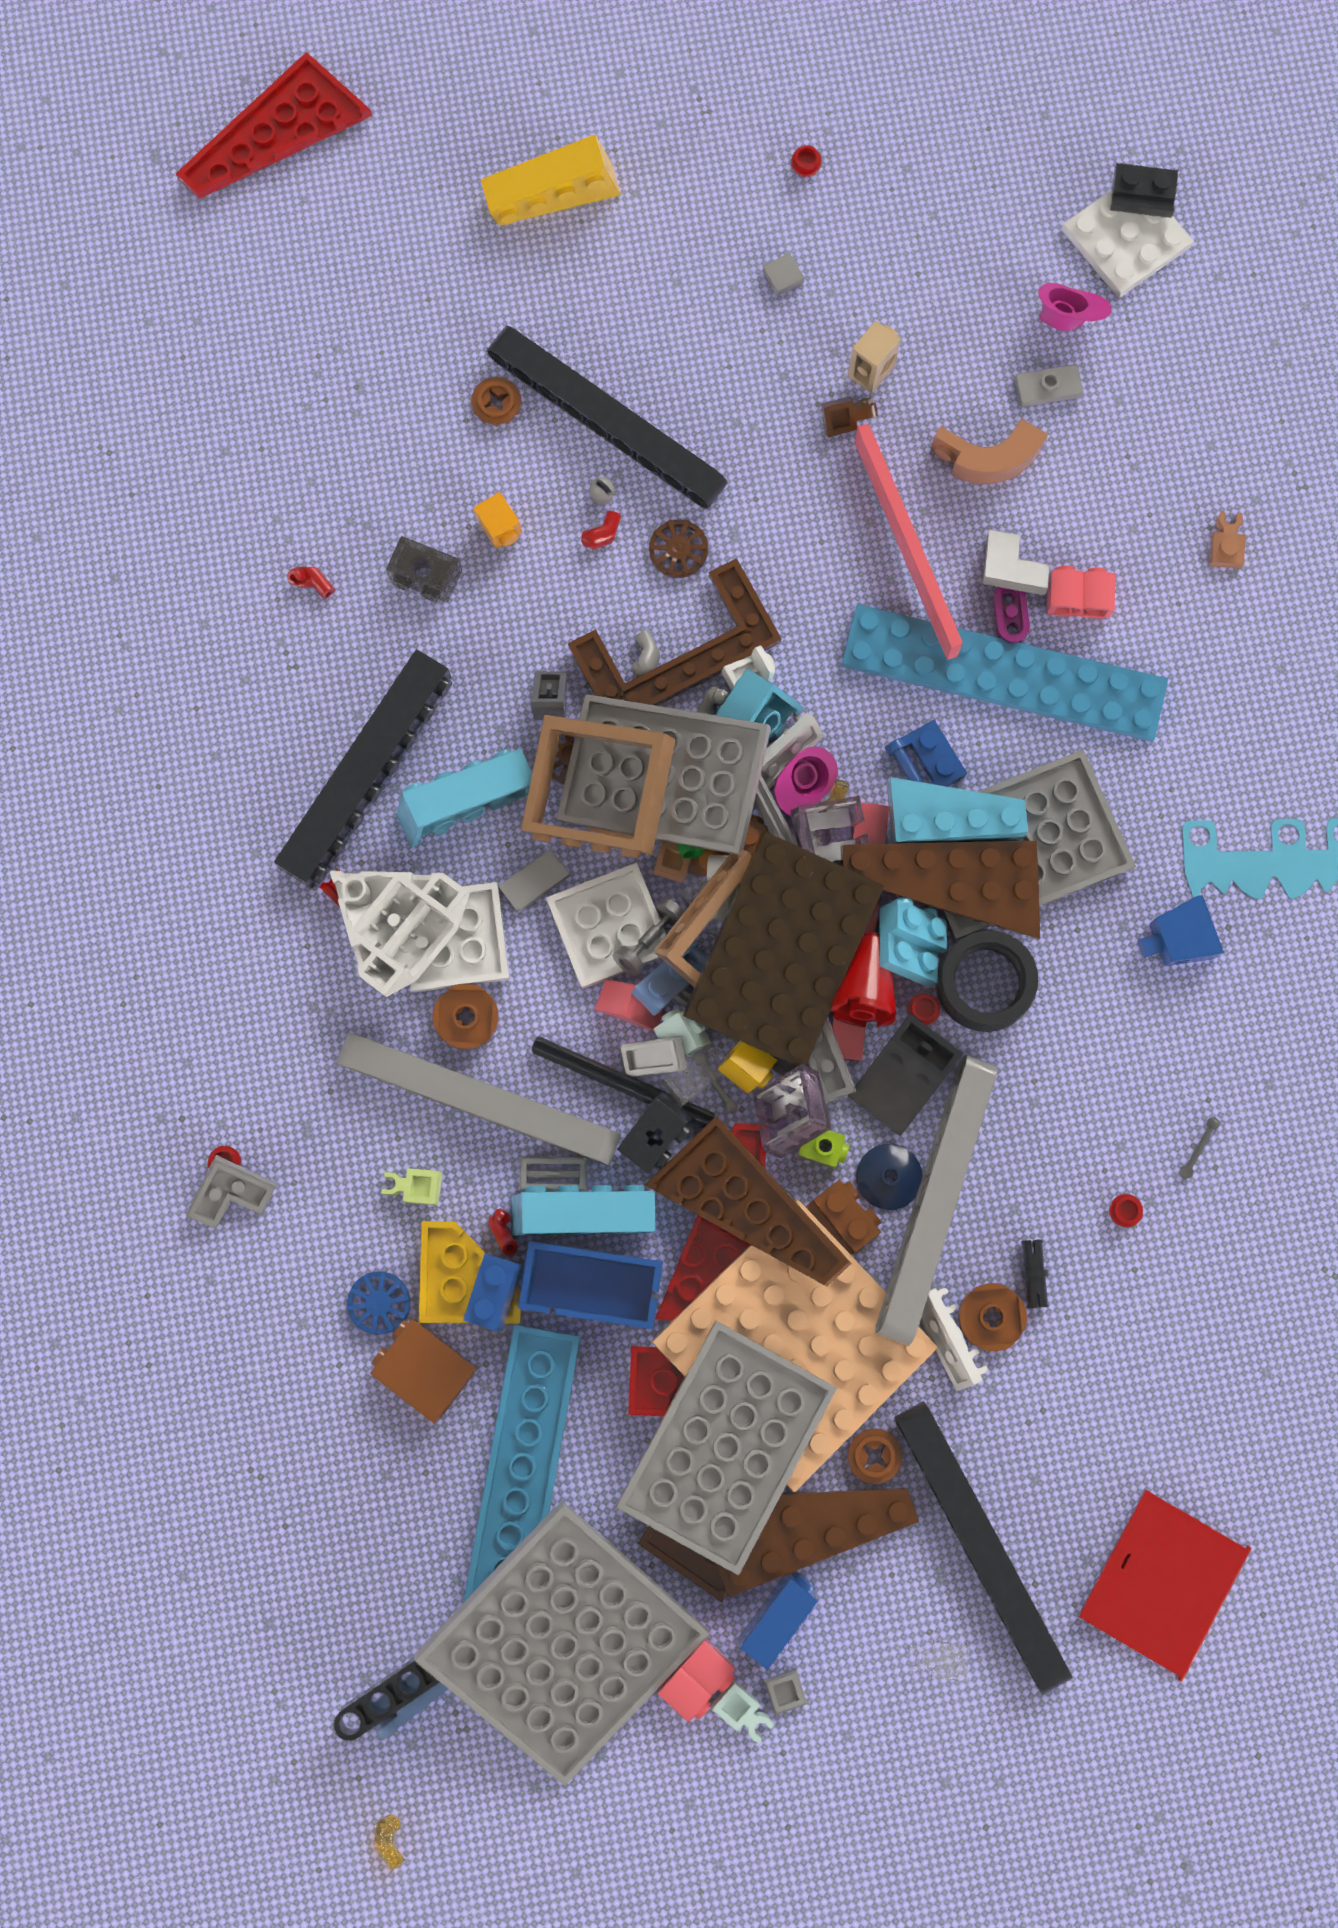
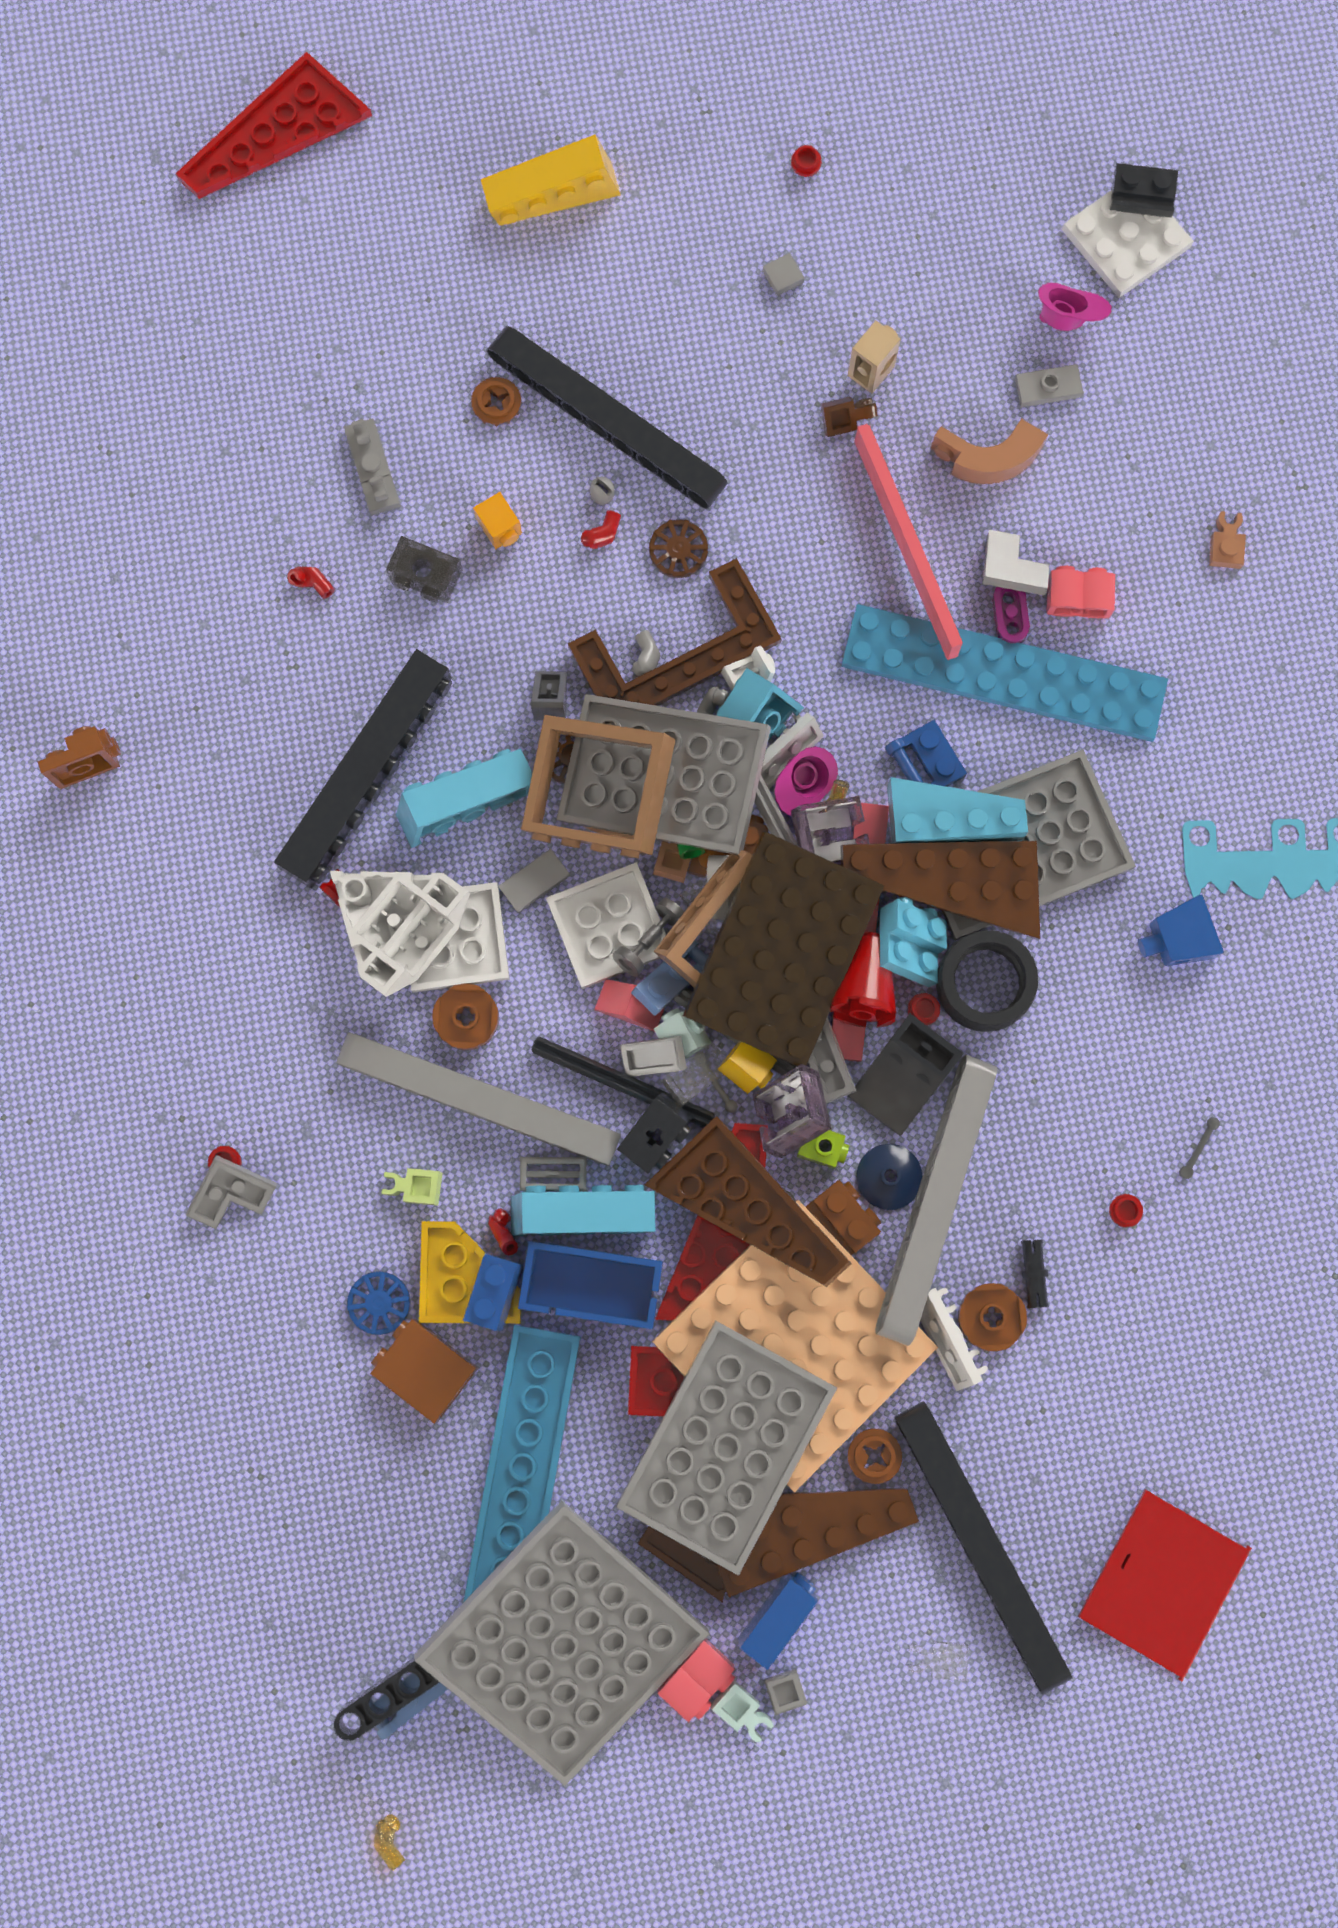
(88, 755): none -> dark orange plate
(372, 466): none -> light grey plate

